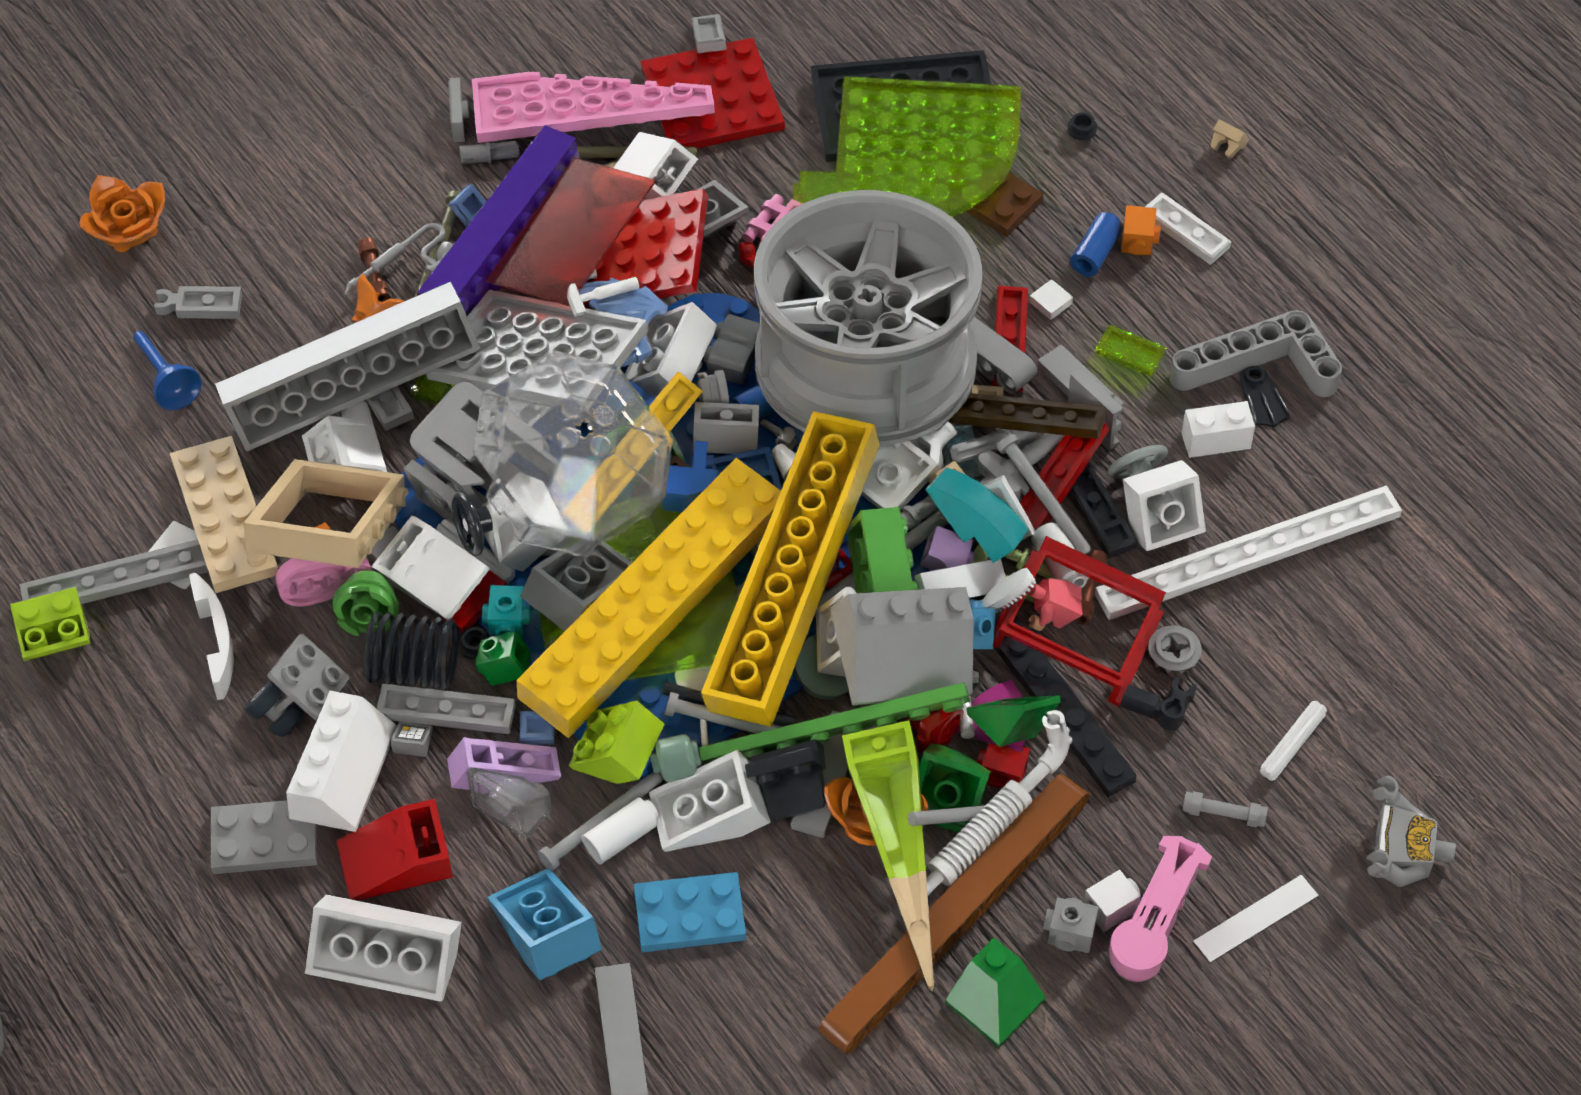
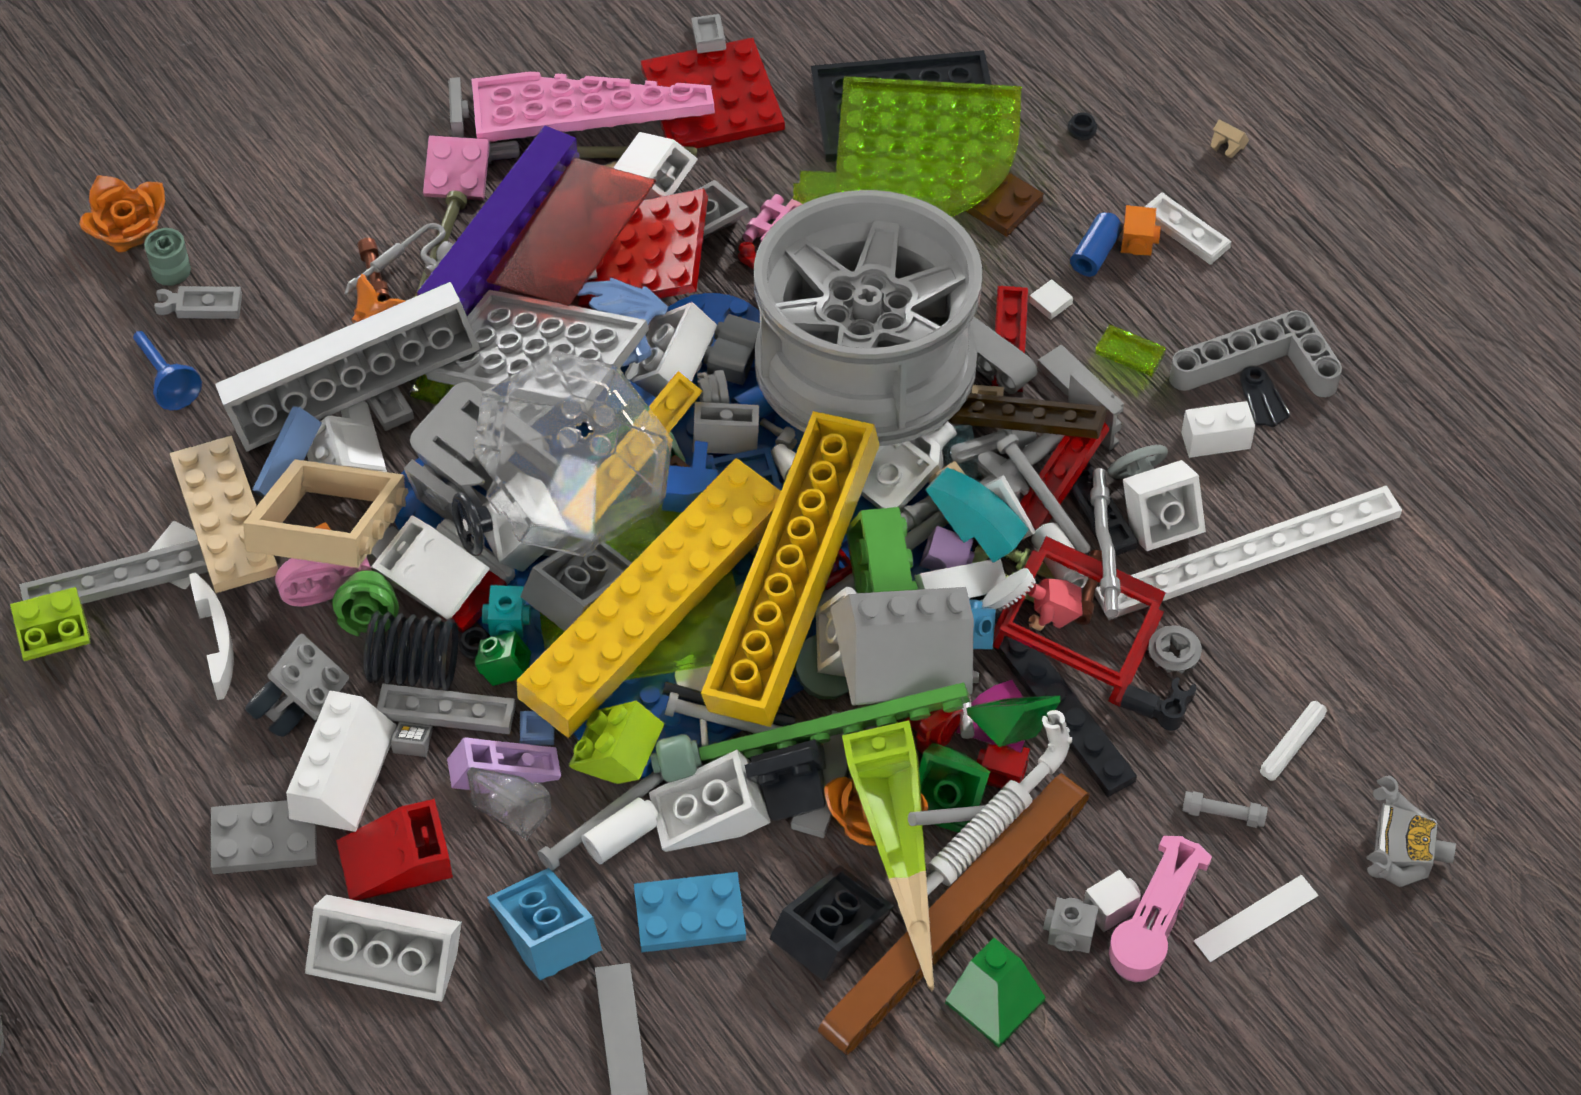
(167, 256): none -> sand green wheel
(291, 444): none -> medium blue tile
(456, 166): none -> bright pink plate
(467, 204): medium blue tile -> none
(576, 300): white piece -> none
(829, 922): none -> black slope
(1109, 584): none -> light grey bar

